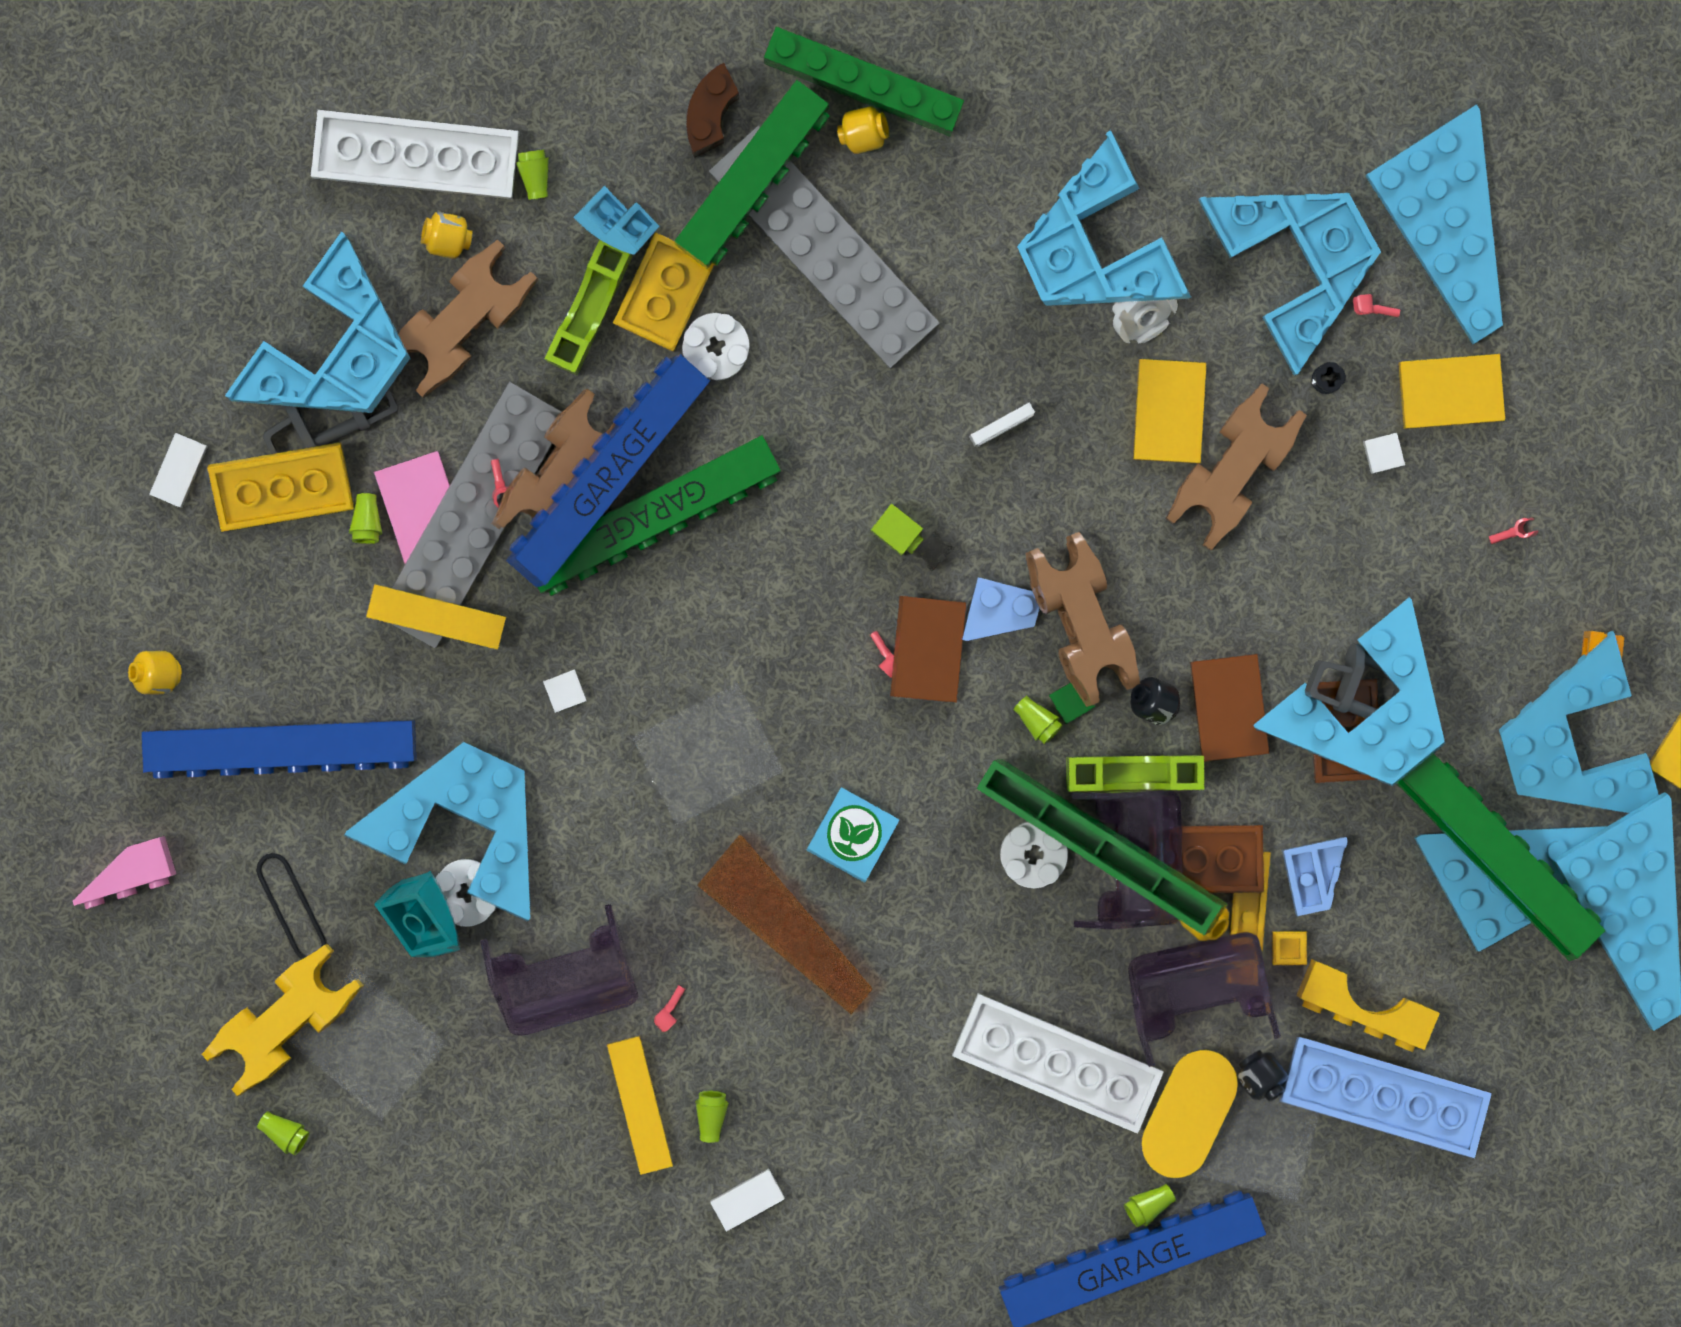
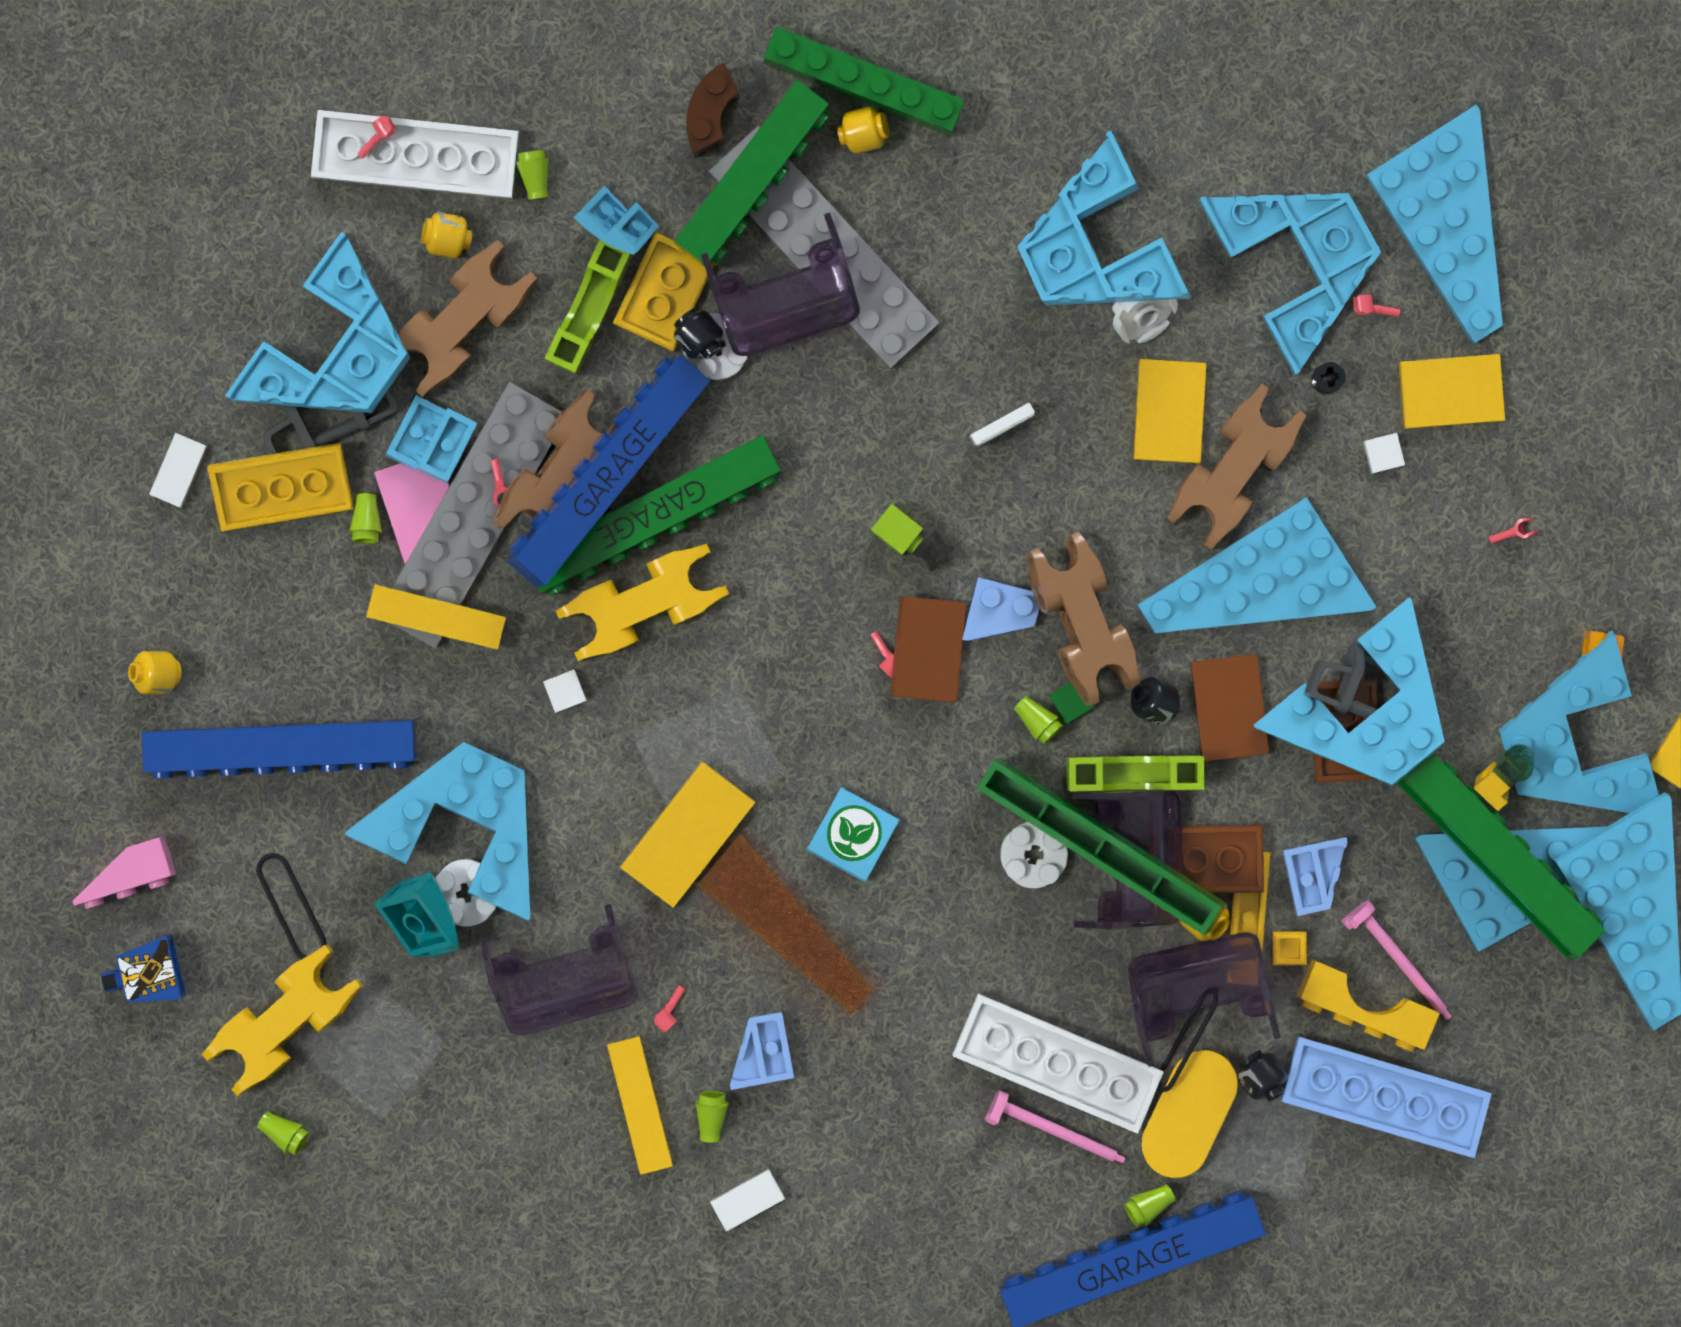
(147, 973): none -> torso
(384, 129): none -> coral hand
(431, 439): none -> medium azure slope
(619, 612): none -> yellow piece
(687, 834): none -> yellow tile
(698, 334): none -> black head
(763, 1053): none -> light blue wing
(788, 304): none -> clear purple windscreen
(1000, 1105): none -> bright pink piece
(1195, 1040): none -> black piece
(1269, 575): none -> medium azure wing
(1363, 914): none -> bright pink piece
(1509, 768): none -> leg

